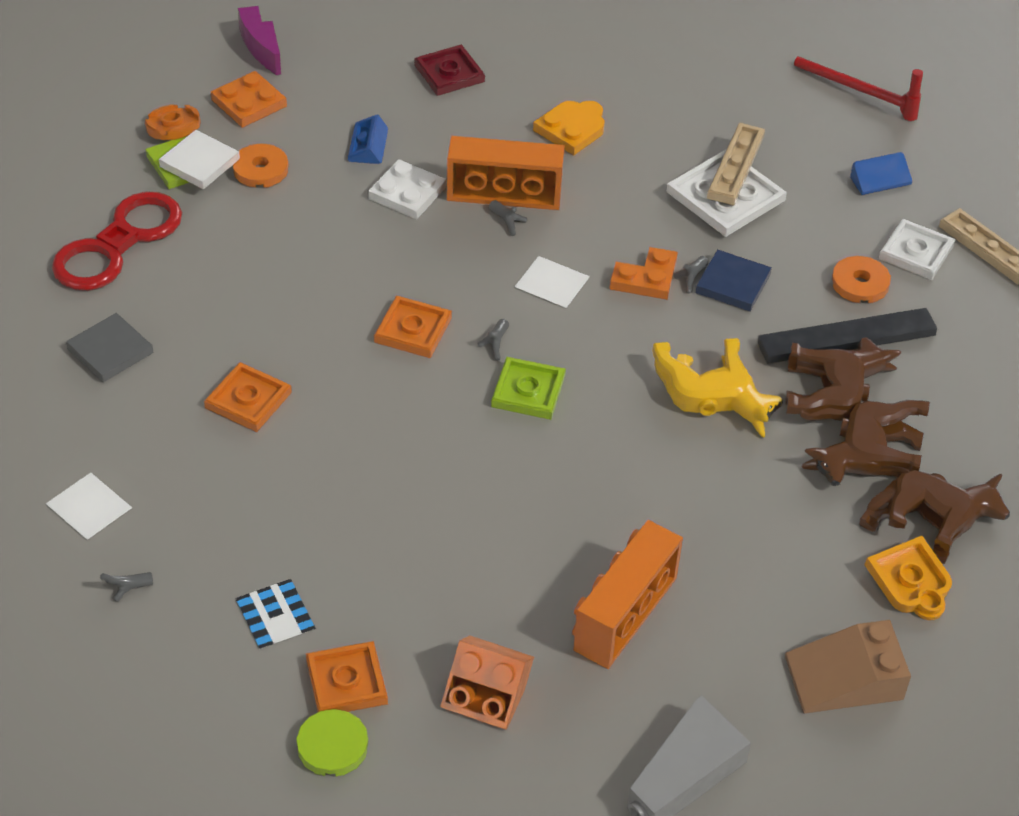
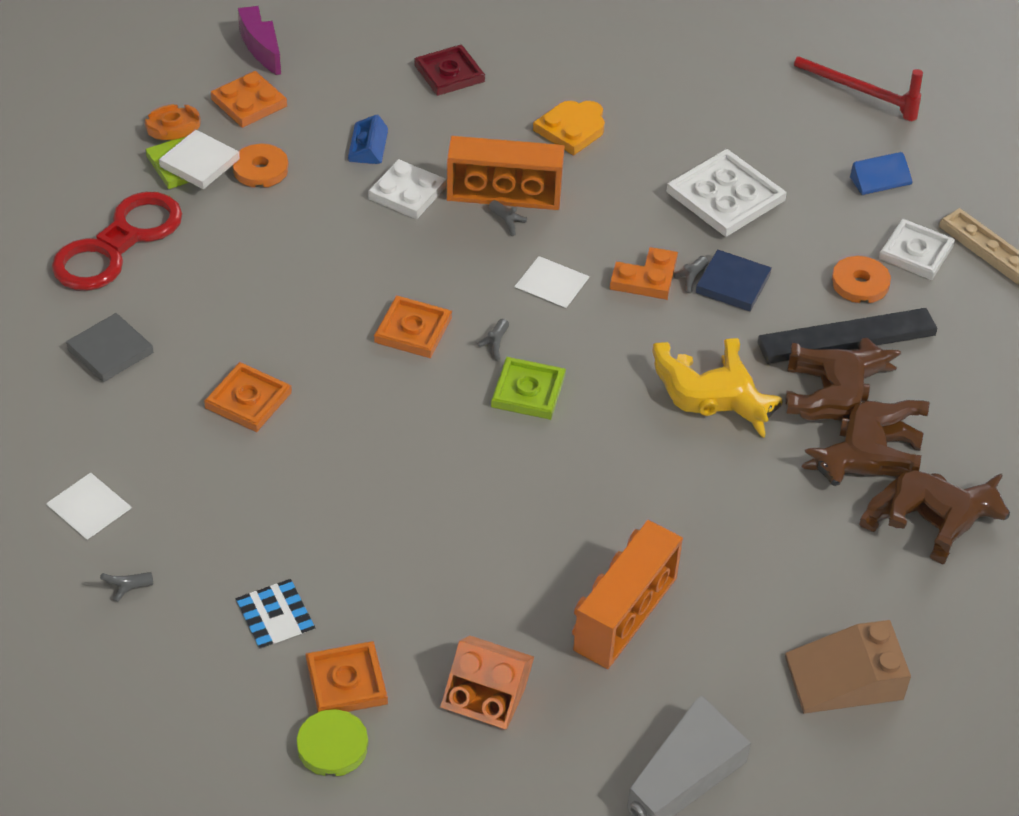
(736, 164): tan tile -> none
(912, 578): light orange plate -> none

